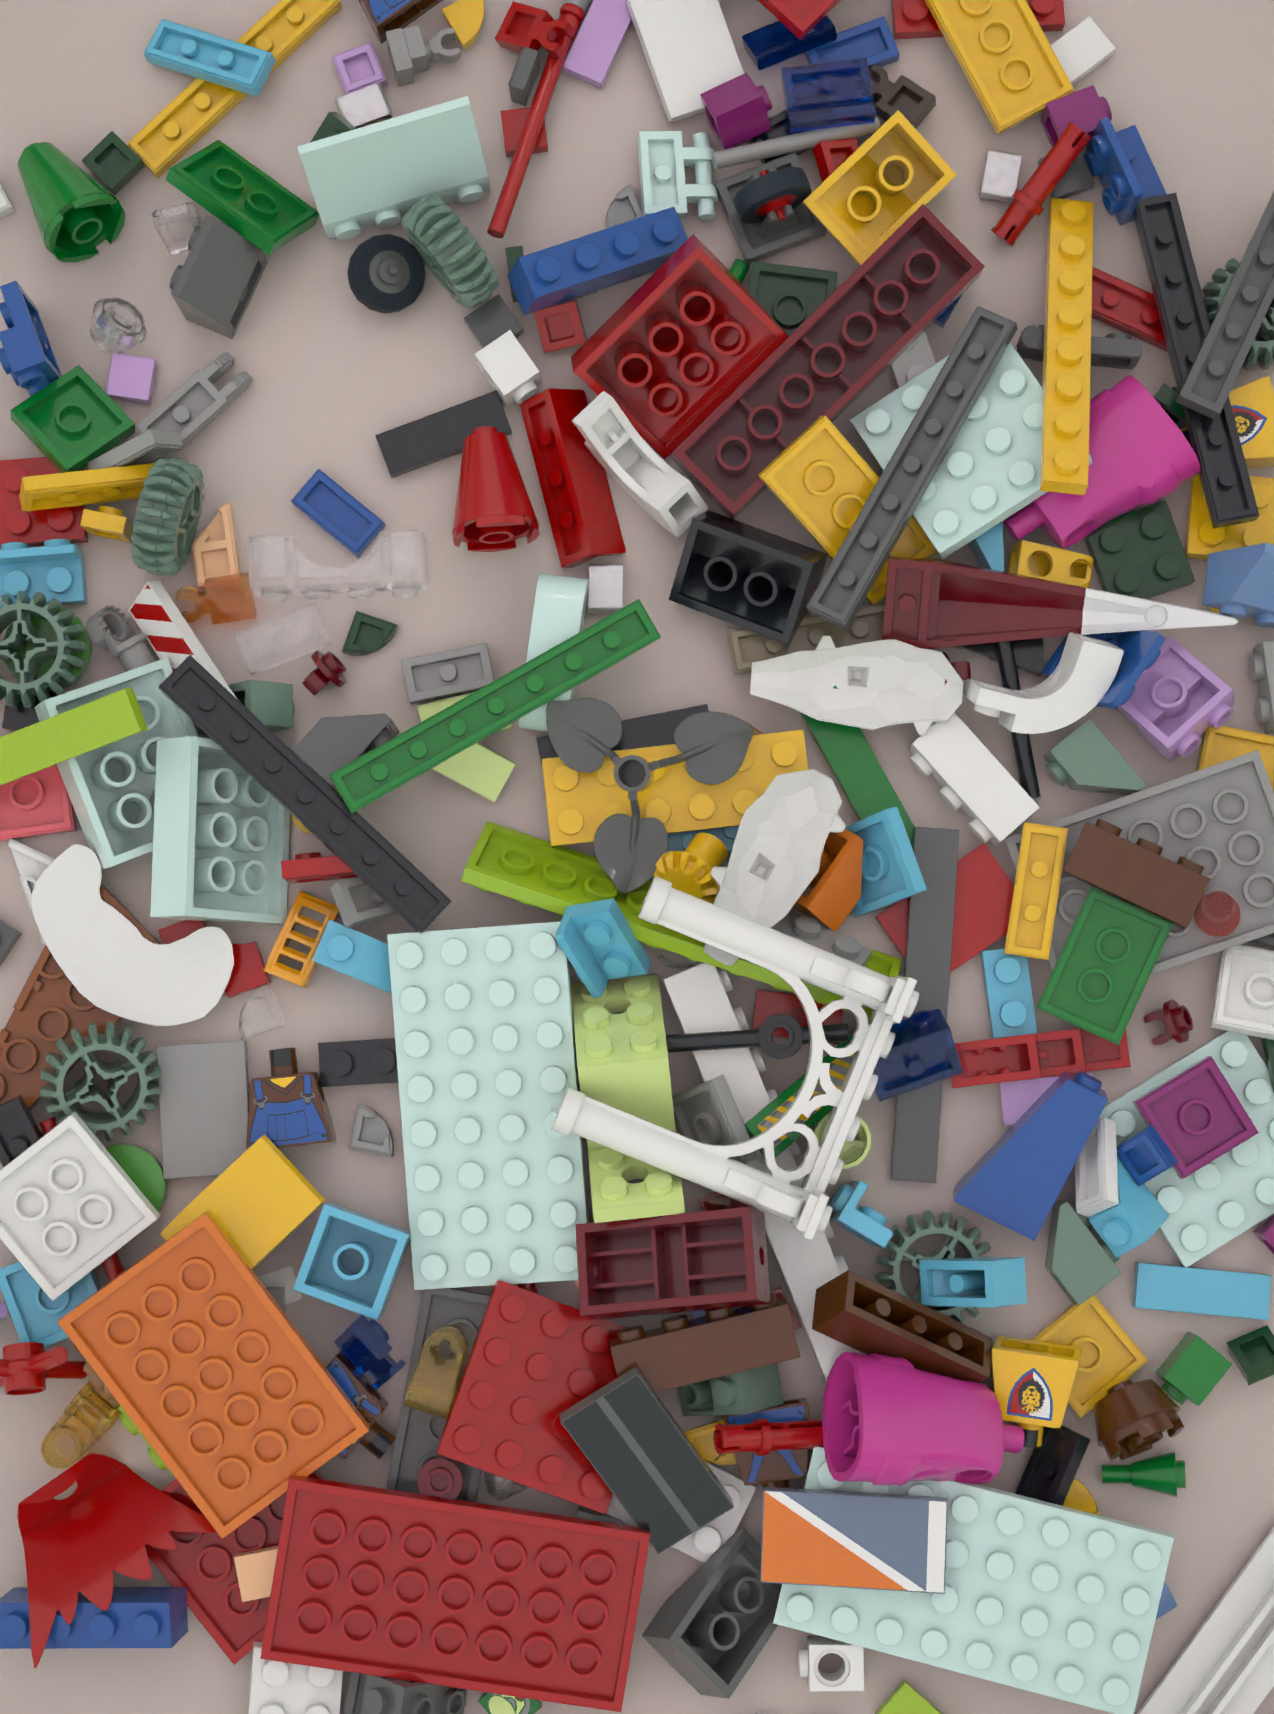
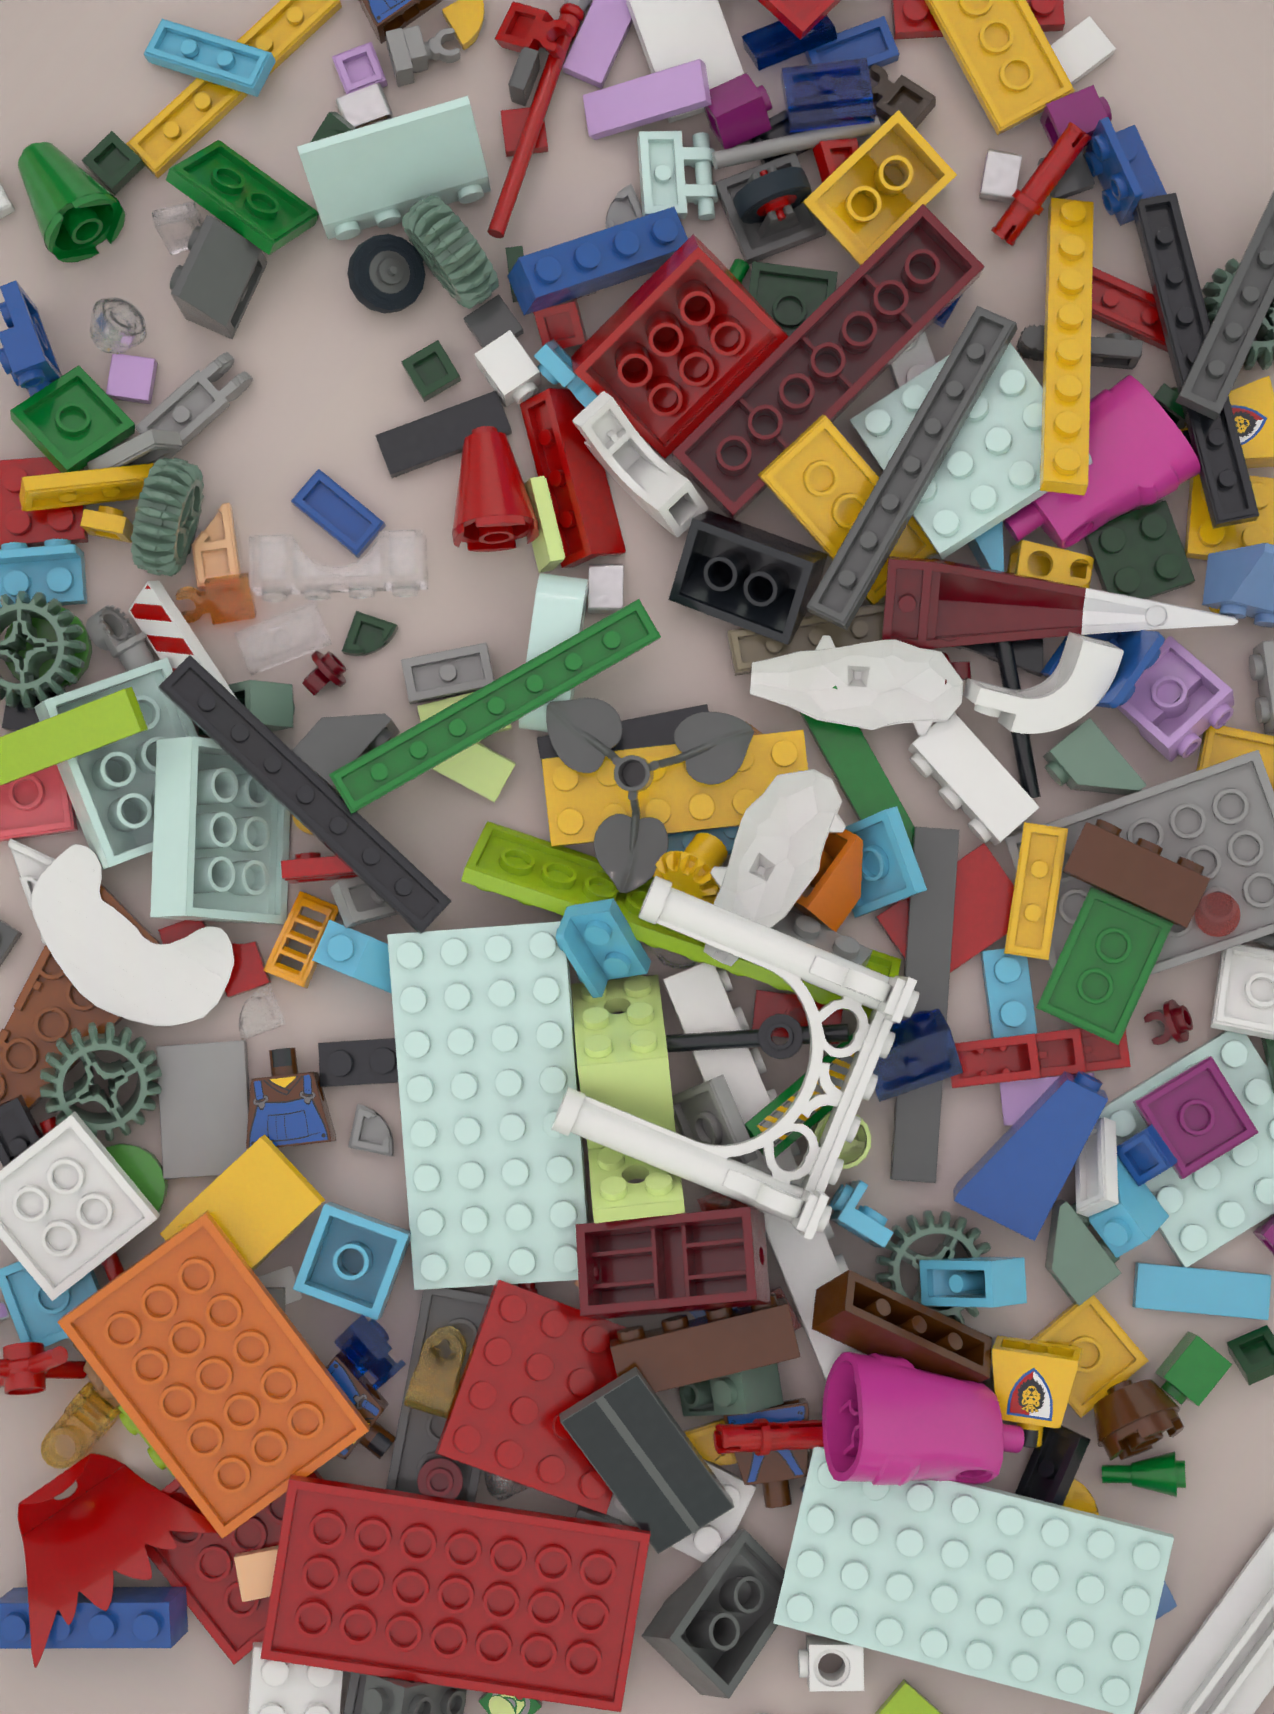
(431, 371): none -> dark green plate
(548, 545): none -> yellowish green tile
(557, 367): none -> medium azure plate
(647, 99): none -> lavender tile
(854, 1540): tile -> none

